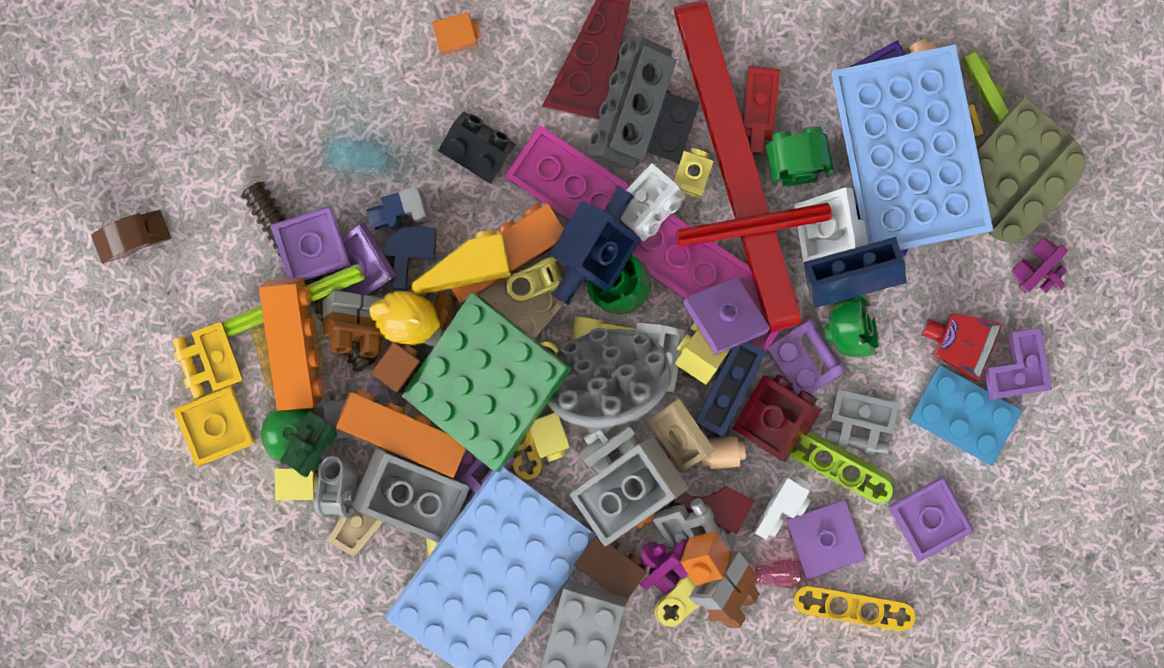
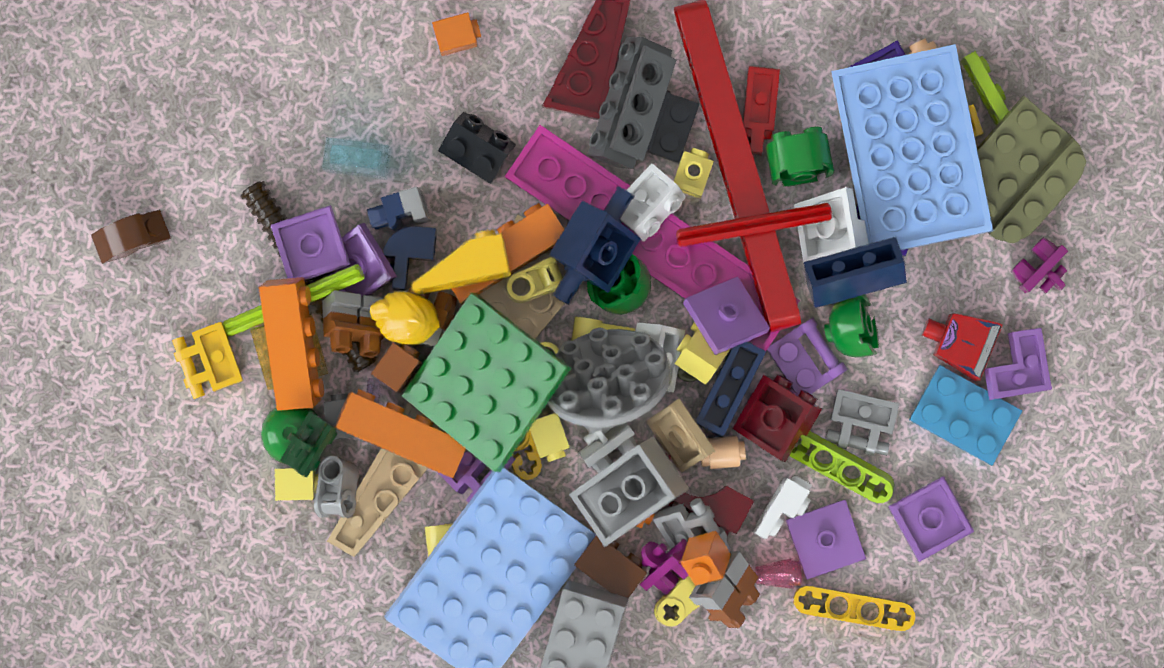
(214, 426): yellow plate -> none
(409, 495): light grey slope -> none

